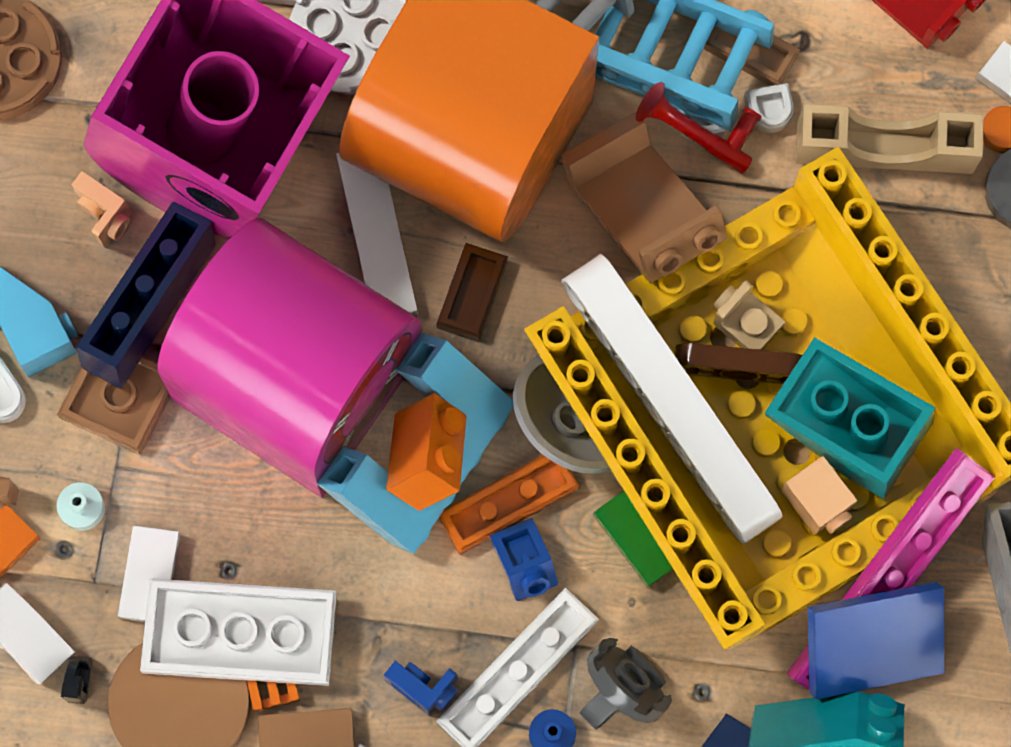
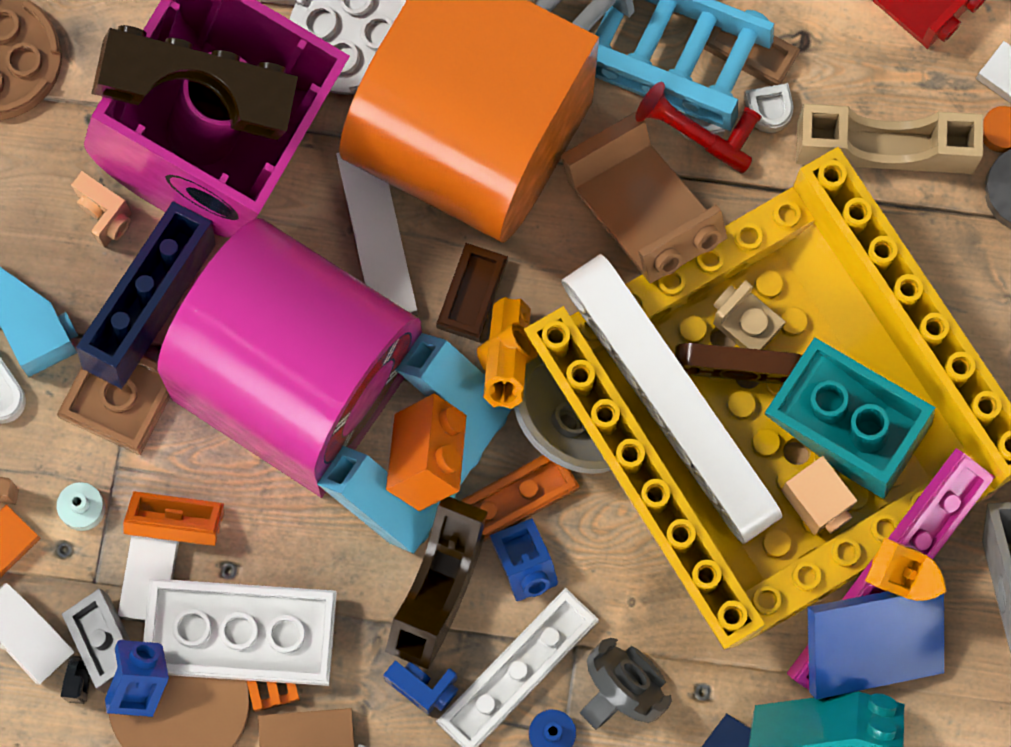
(95, 631): none -> plate
(138, 679): none -> blue bracket
(173, 518): none -> orange tile
(253, 95): none -> dark brown arch
(439, 584): none -> dark brown arch
(506, 353): none -> light orange piece
(633, 539): green tile -> none
(906, 572): none -> light orange plate

